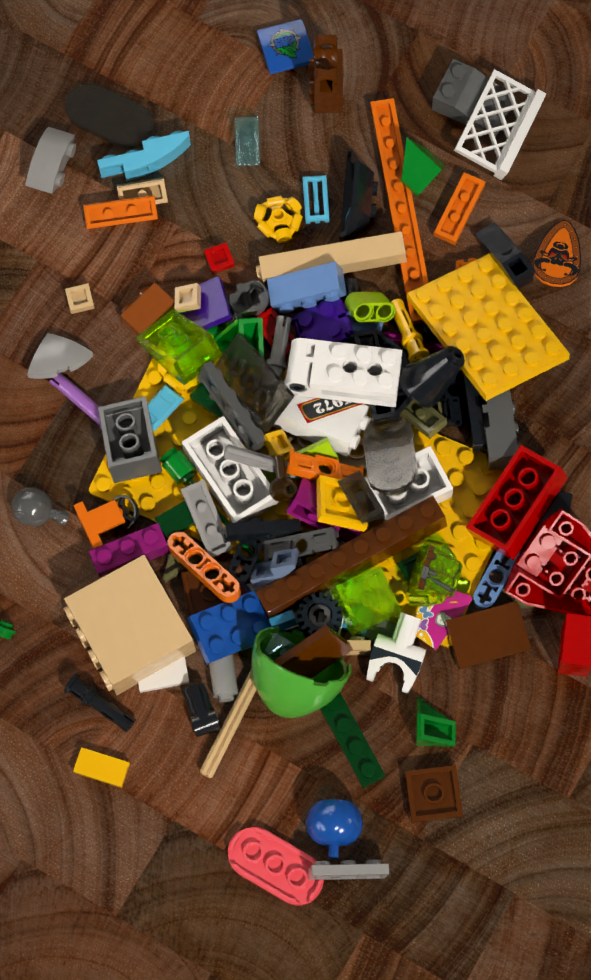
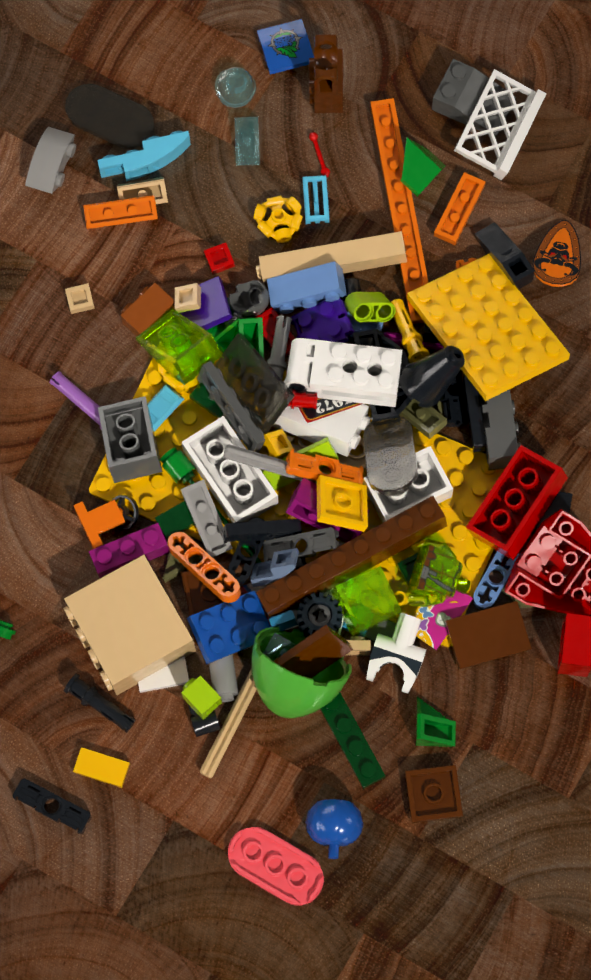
(35, 507): dark grey hair -> none
(37, 797): none -> black piece
(57, 356): light grey brick -> none
(201, 696): none -> lime brick
(235, 87): none -> clear light blue helmet
(279, 484): dark brown bar -> none
(303, 400): none -> red pin
(324, 171): none -> red hinge
(348, 870): light grey plate -> none
(357, 197): black wedge -> none
(361, 497): clear smoke slope -> none

